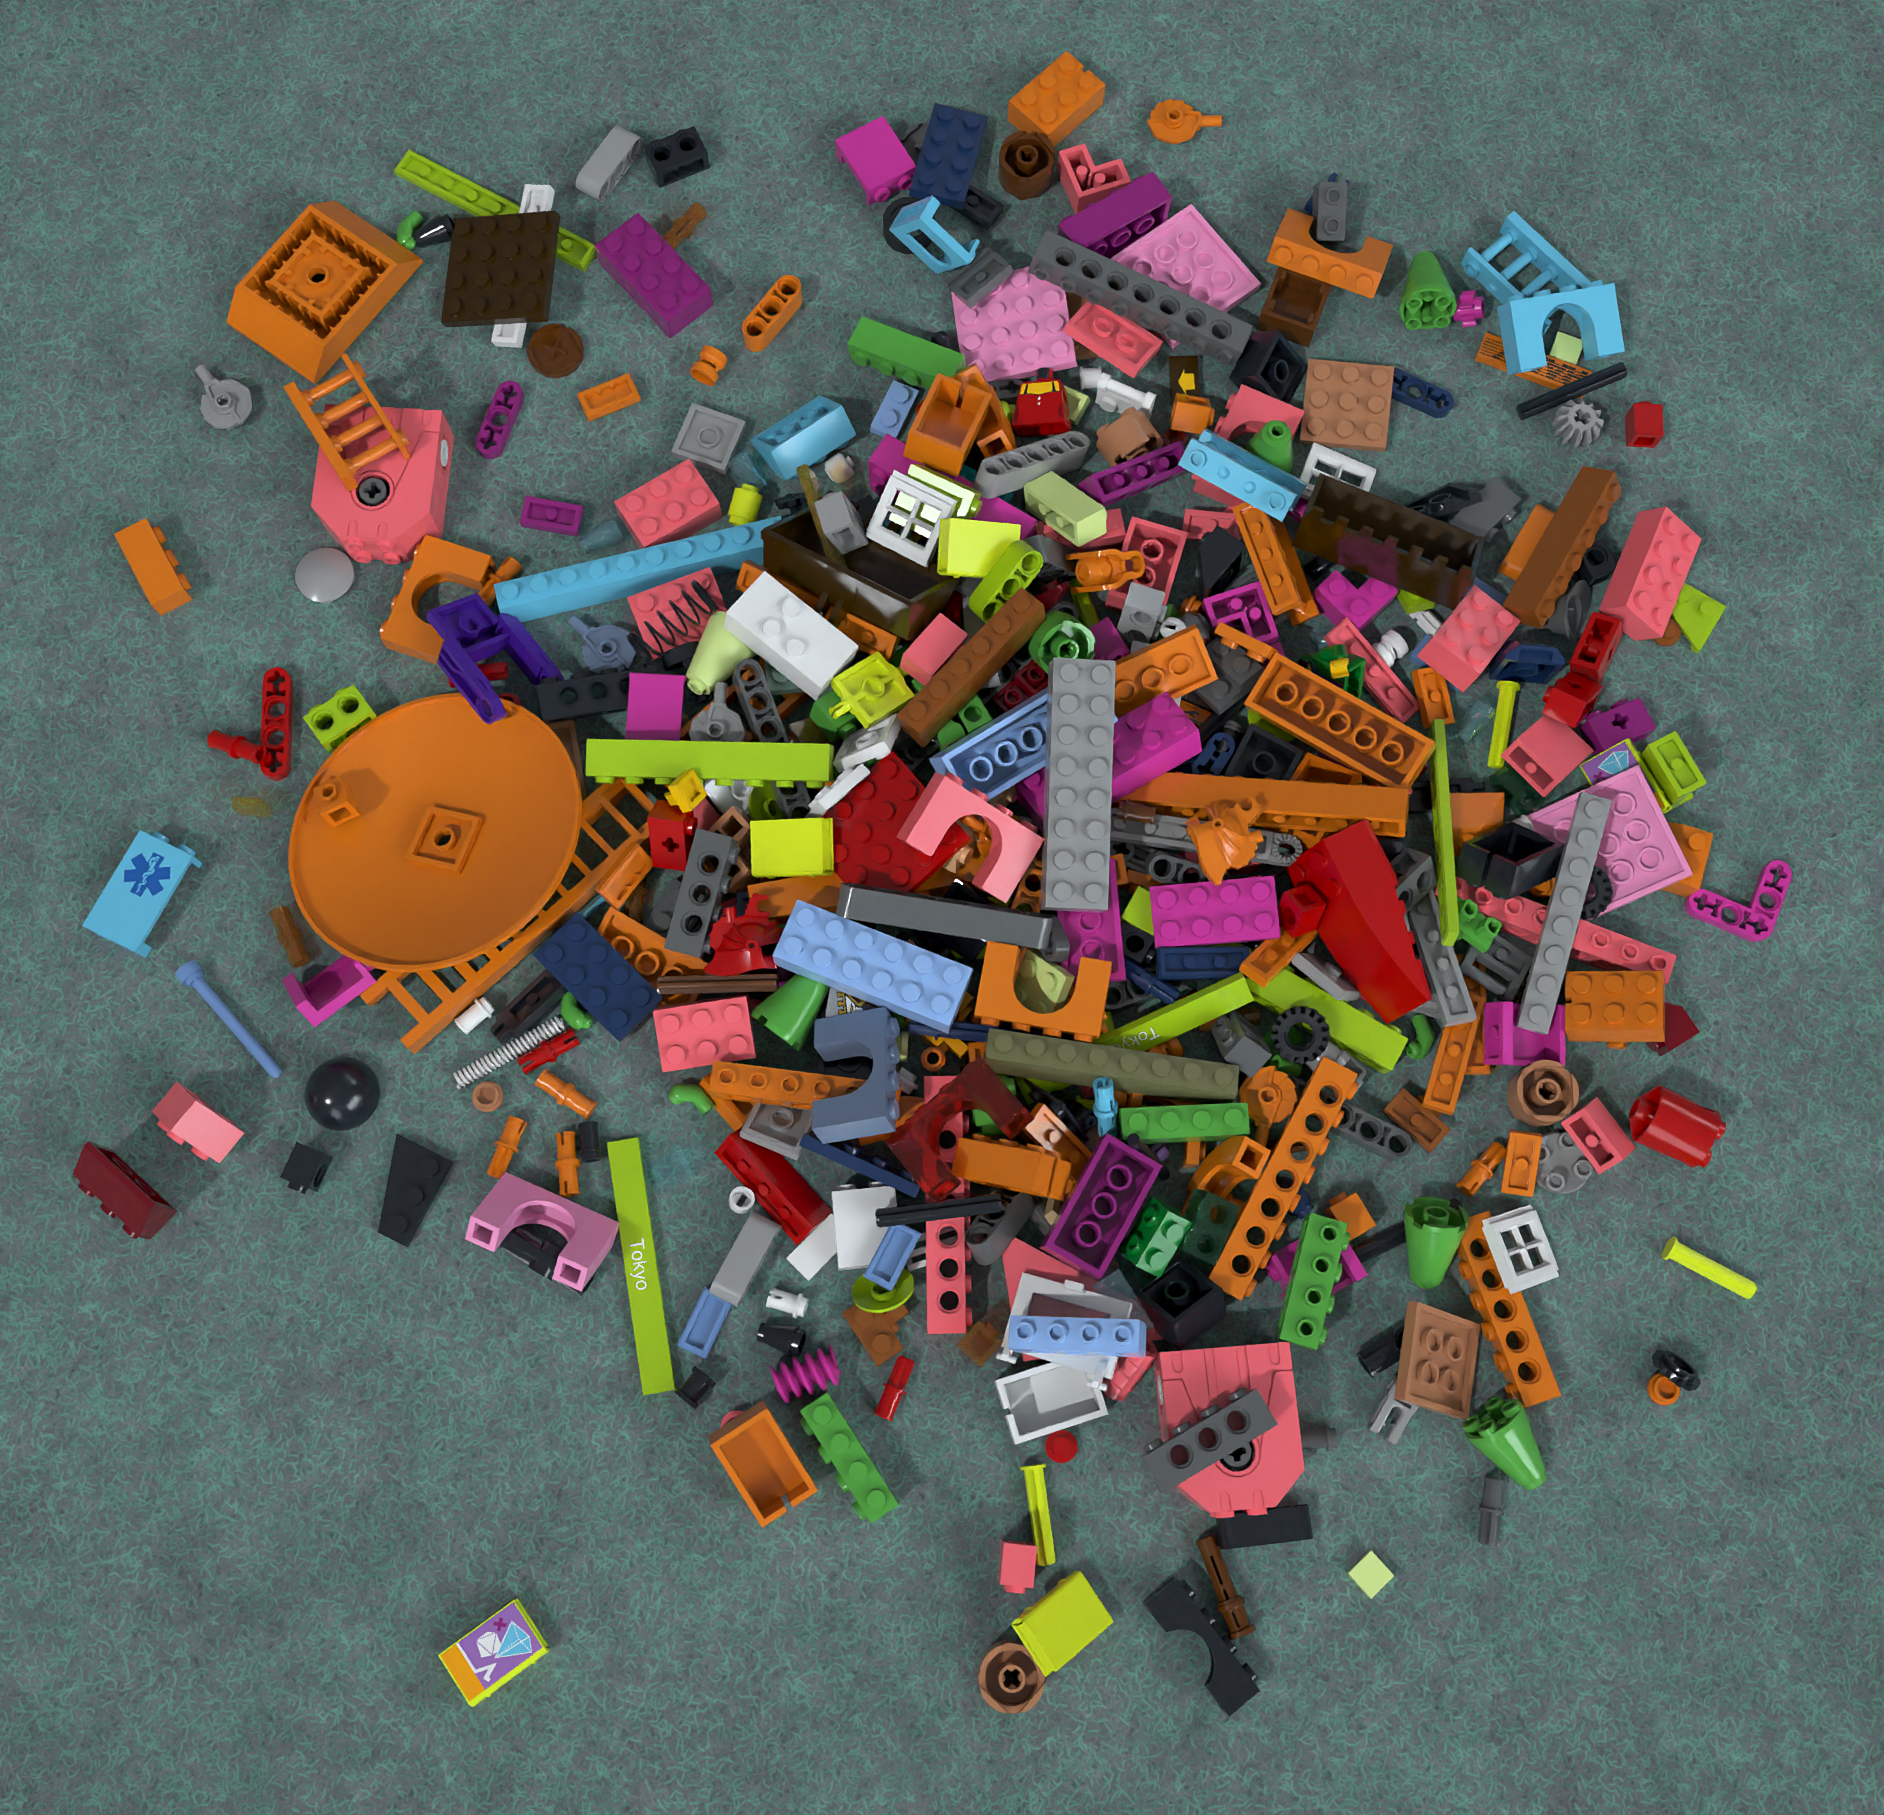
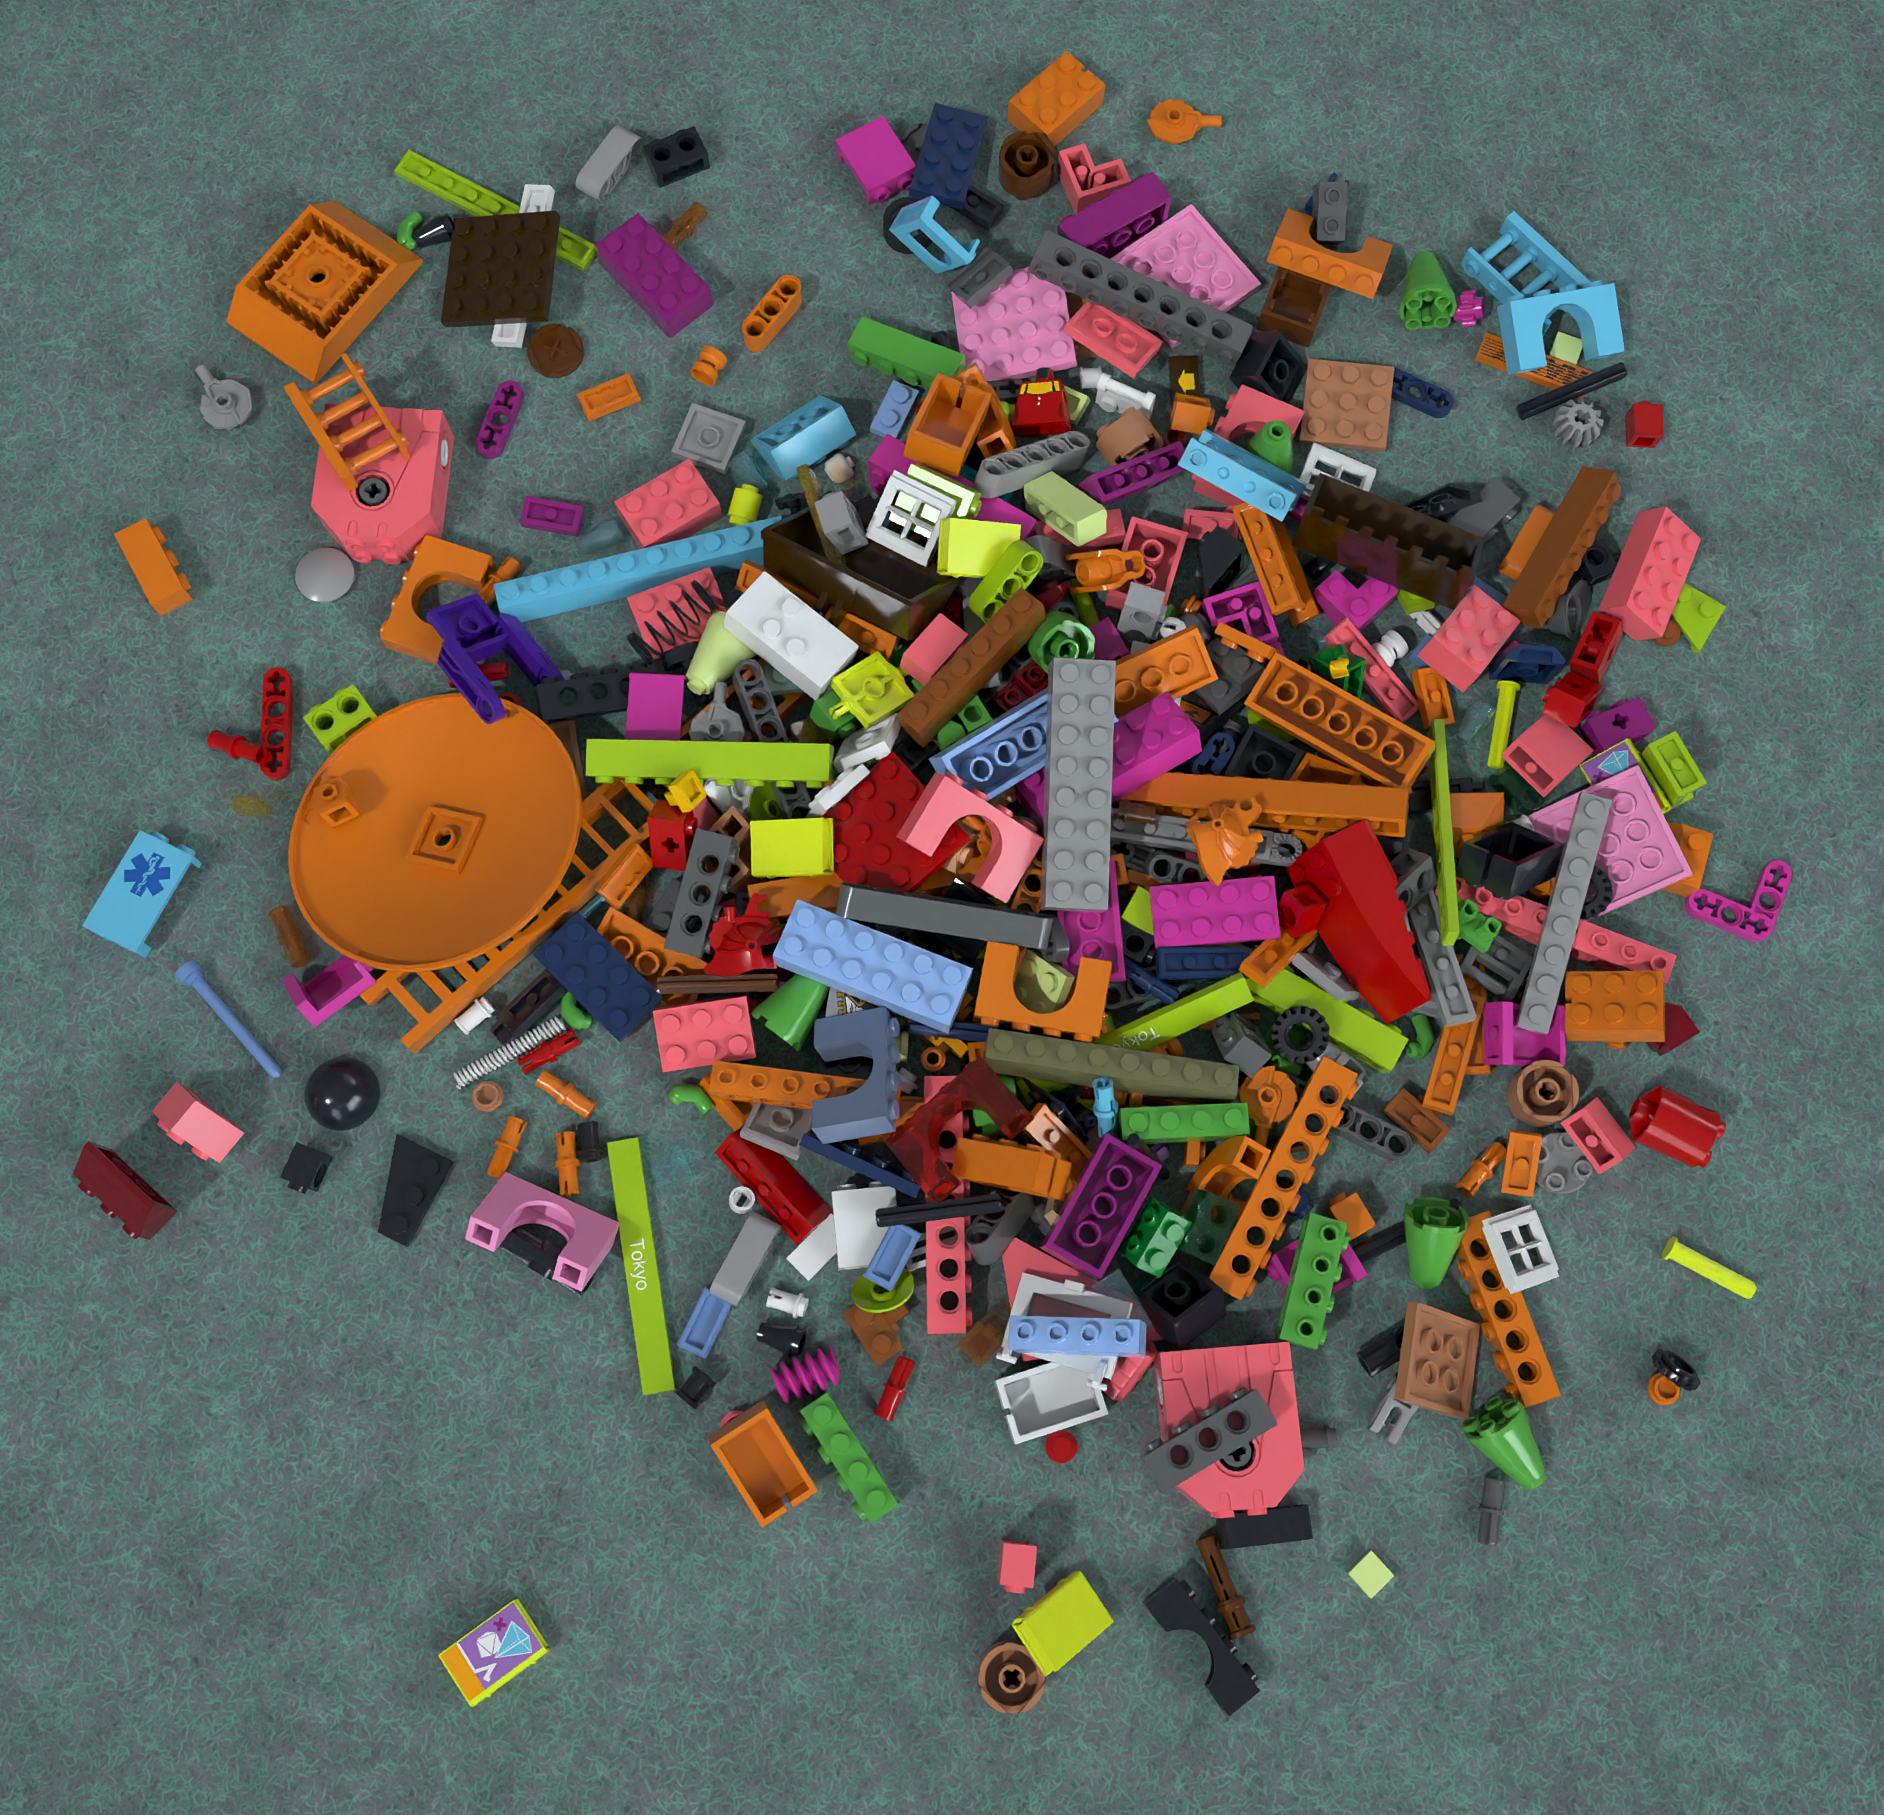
(604, 646): sand blue piece -> none
(1039, 1513): neon yellow axle -> none

